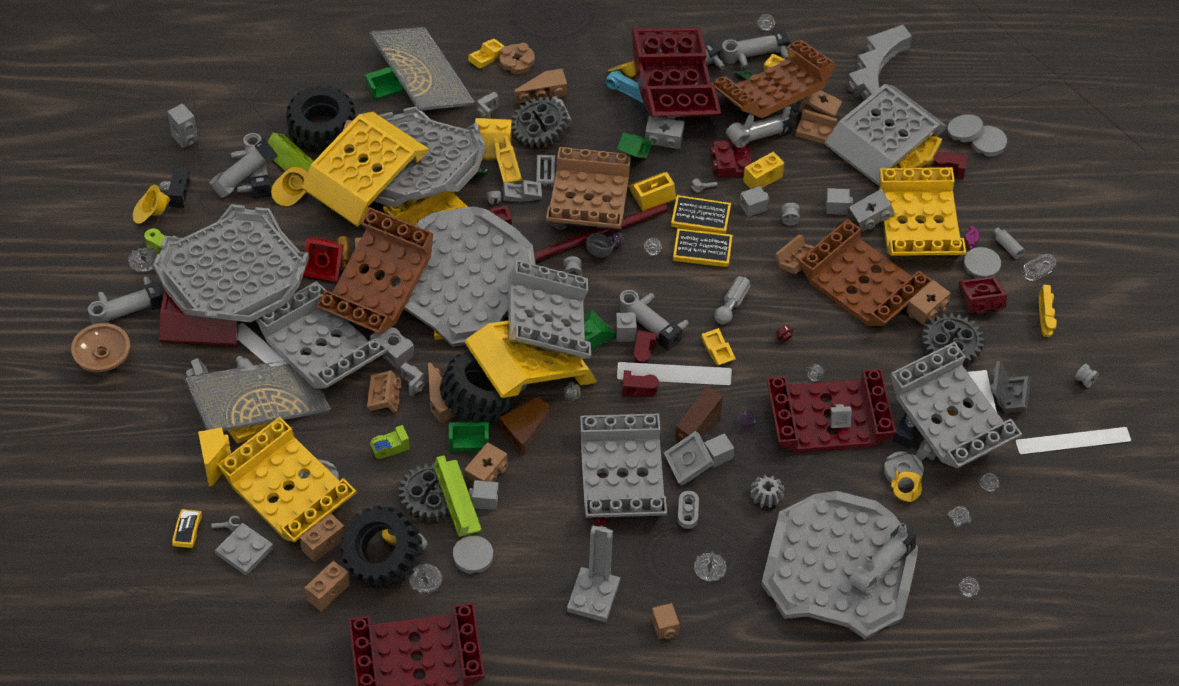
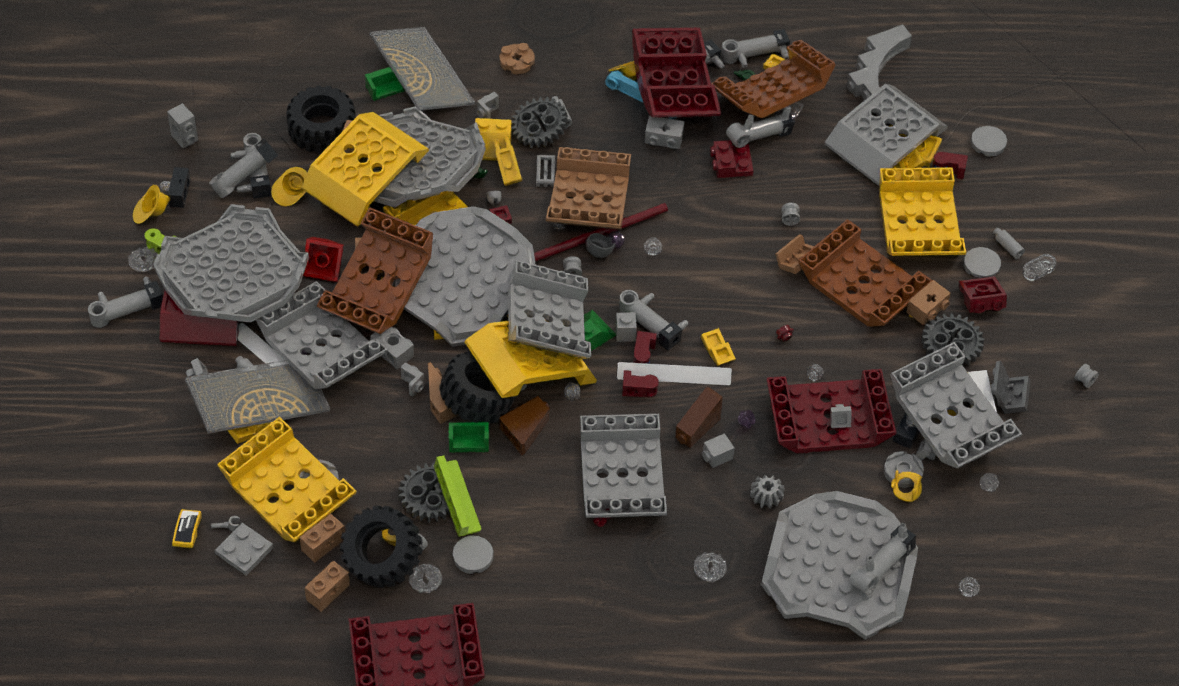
(100, 340): medium nougat dish -> none
(214, 448): yellow slope -> none
(288, 153): lime panel -> none
(346, 251): pearl gold cylinder -> none
(384, 391): medium nougat bracket -> none
(391, 443): lime leg -> none
(484, 495): light grey brick -> none
(486, 465): medium nougat brick -> none
(488, 53): yellow slope -> none
(519, 193): light grey slope -> none
(545, 85): medium nougat slope -> none
(596, 586): light grey bracket -> none
(634, 145): green panel -> none
(653, 191): yellow slope -> none
(665, 621): medium nougat brick -> none
(688, 458): light grey plate -> none
(688, 511): light grey plate -> none
(698, 186): light grey hand -> none
(701, 214): black tile -> none
(702, 247): black tile -> none
(732, 300): light grey piece -> none
(754, 201): light grey brick -> none
(763, 171): yellow brick -> none
(766, 22): clear plate -> none
(815, 126): medium nougat bracket -> none
(821, 103): medium nougat brick -> none
(838, 201): light grey brick -> none
(872, 210): light grey brick -> none
(959, 511): clear plate -> none
(965, 128): light grey tile -> none
(972, 237): magenta piece -> none
(1046, 312): yellow hinge -> none
(1073, 440): white sticker -> none

